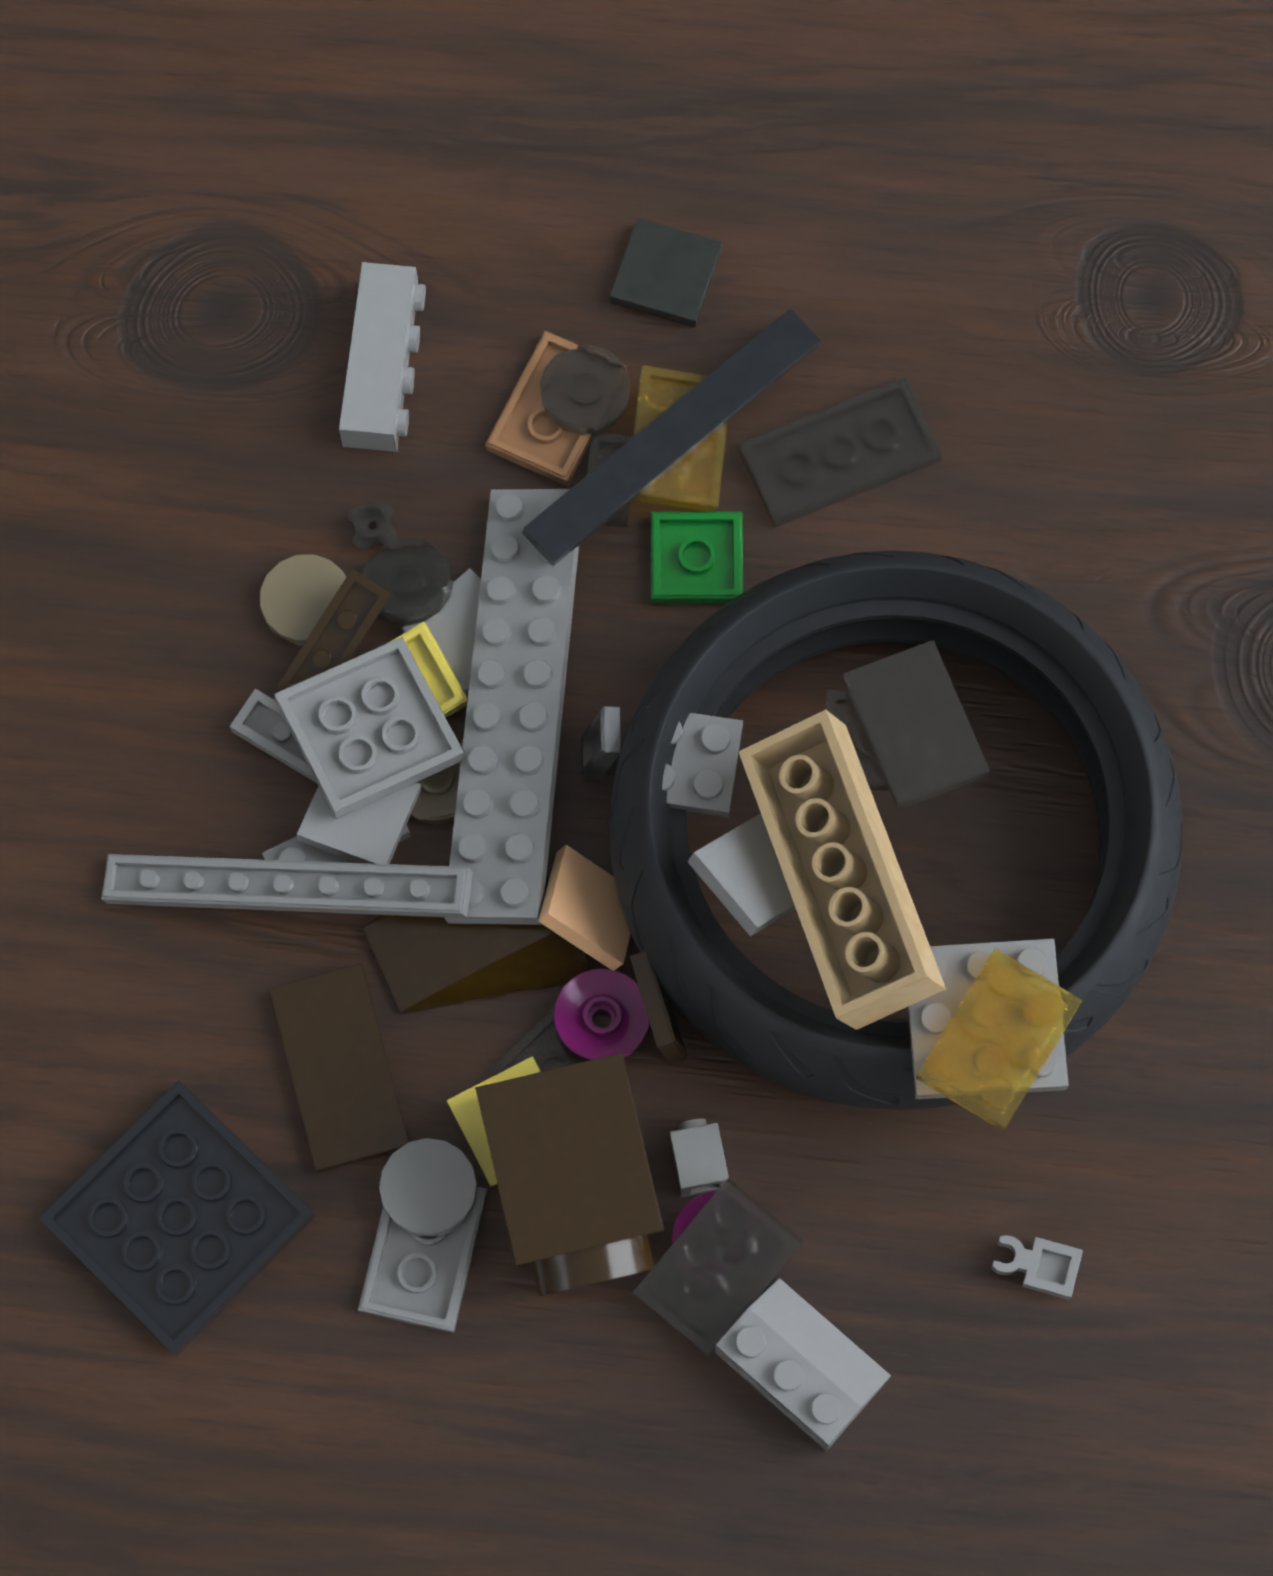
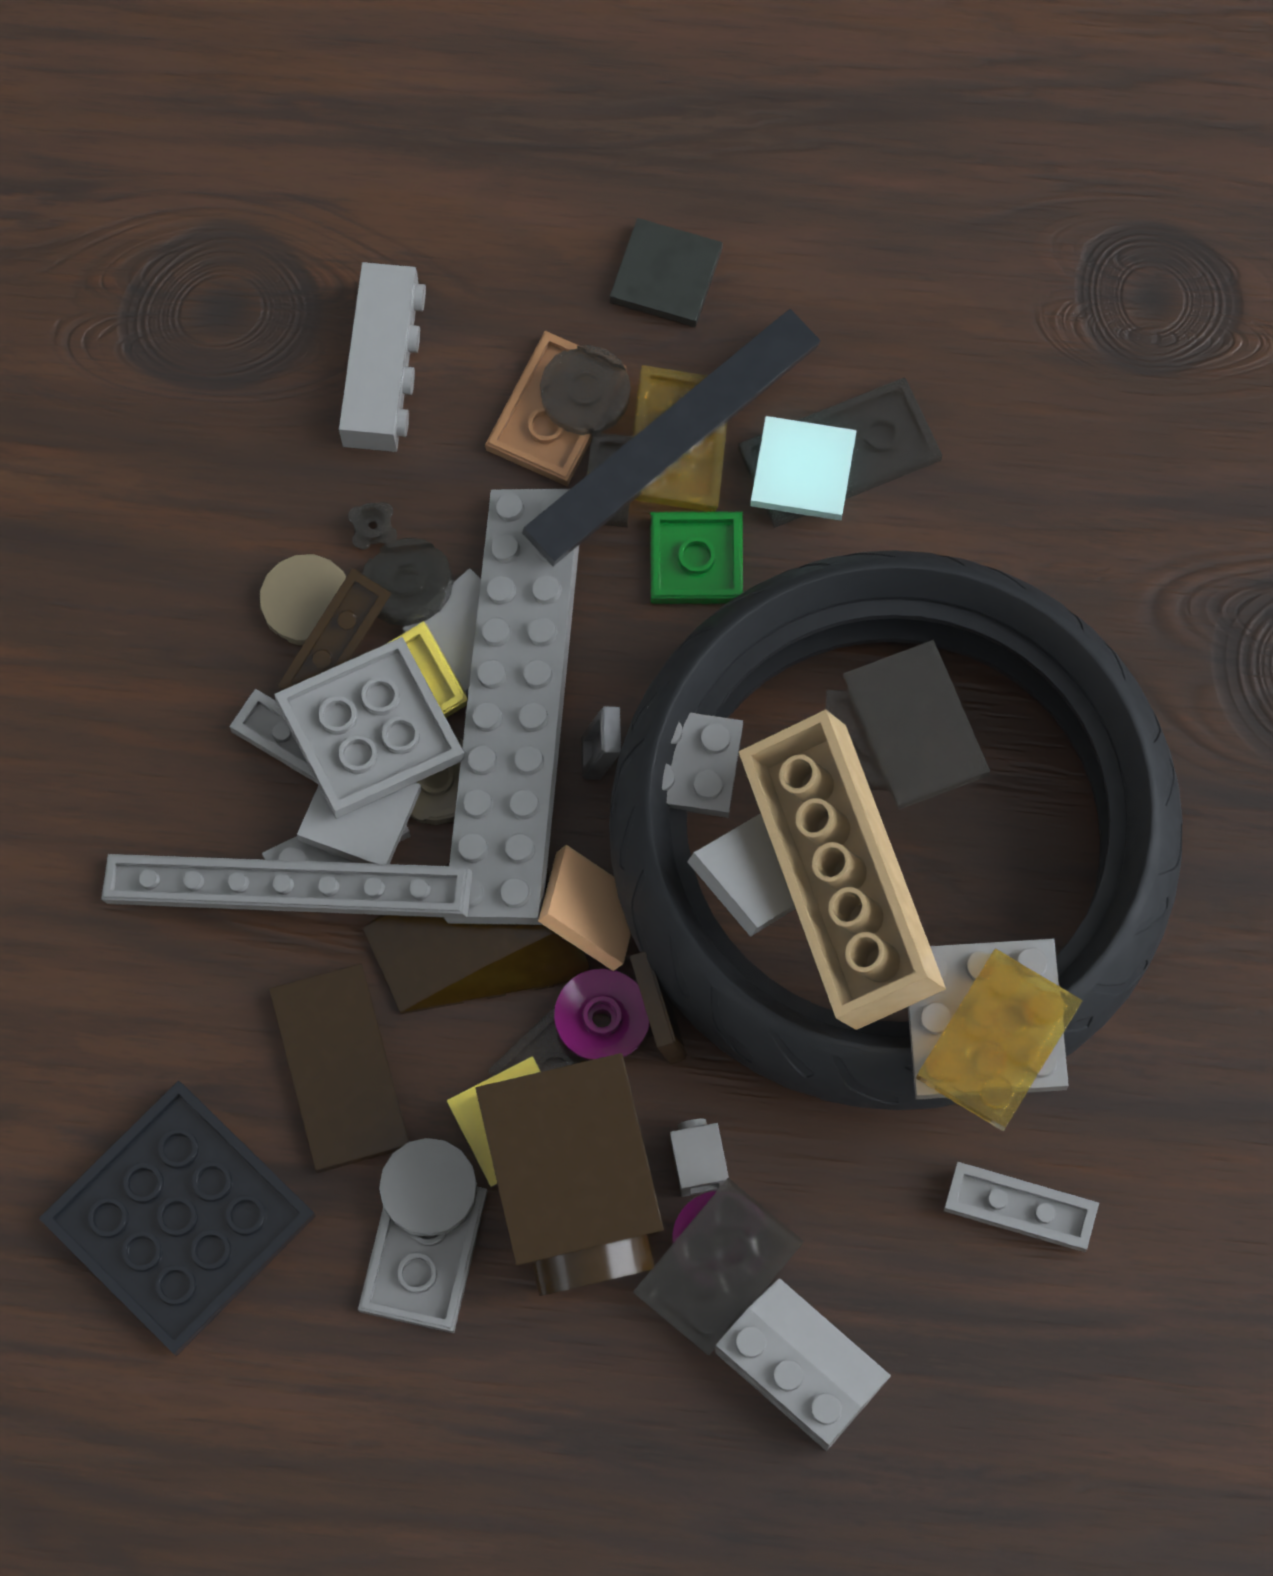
(803, 468): none -> light aqua tile
(1021, 1207): none -> light grey plate
(1047, 1266): light grey plate -> none

